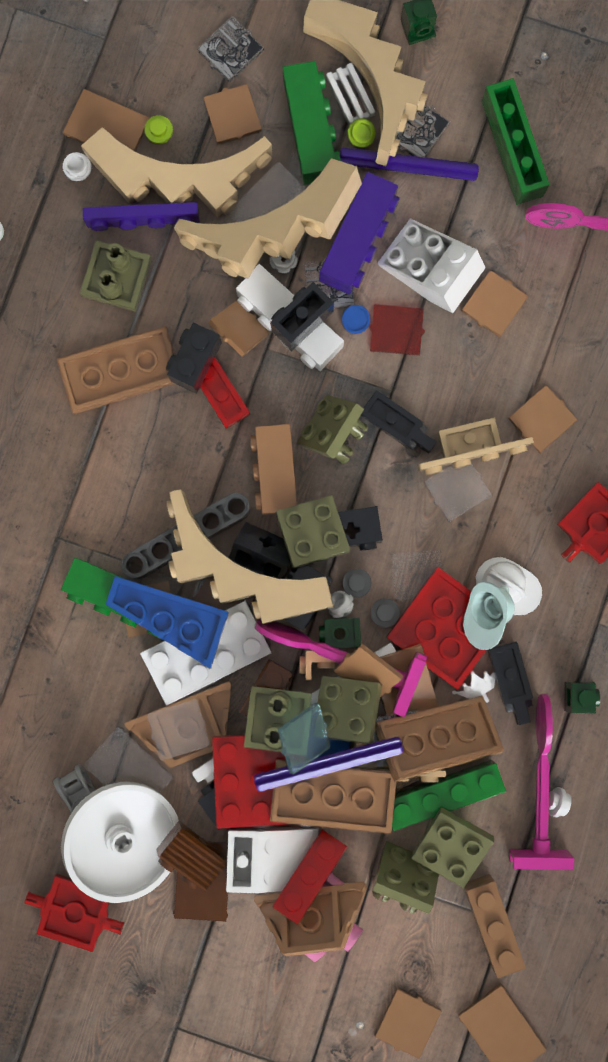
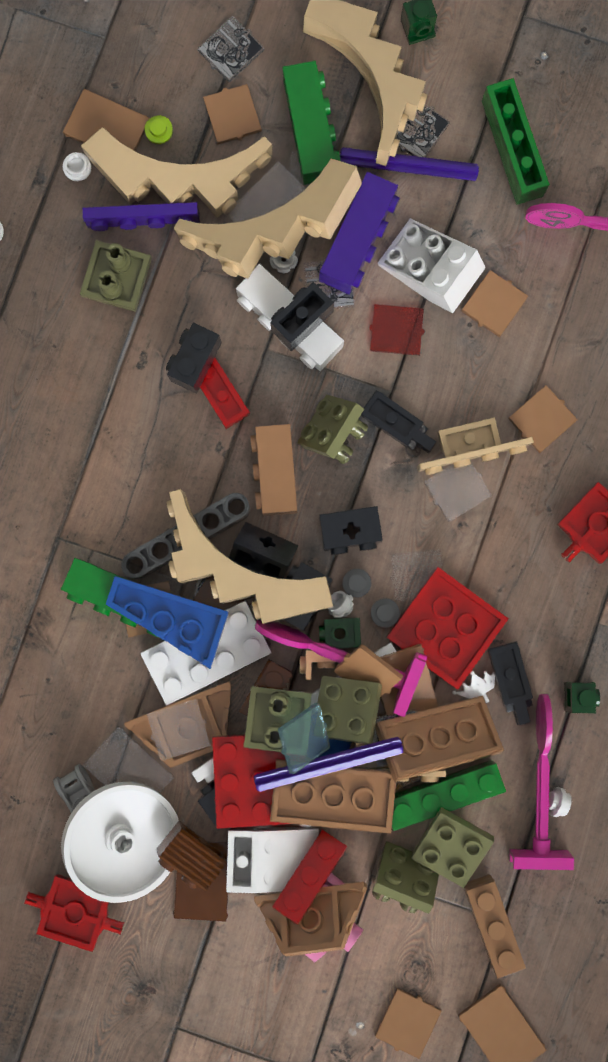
(117, 370): medium nougat tile -> none
(239, 328): medium nougat piece -> none
(312, 531): olive plate -> none
(341, 74): white tile -> none
(355, 319): blue piece -> none
(361, 133): lime plate -> none
(487, 615): light aqua piece -> none
(522, 584): white piece -> none

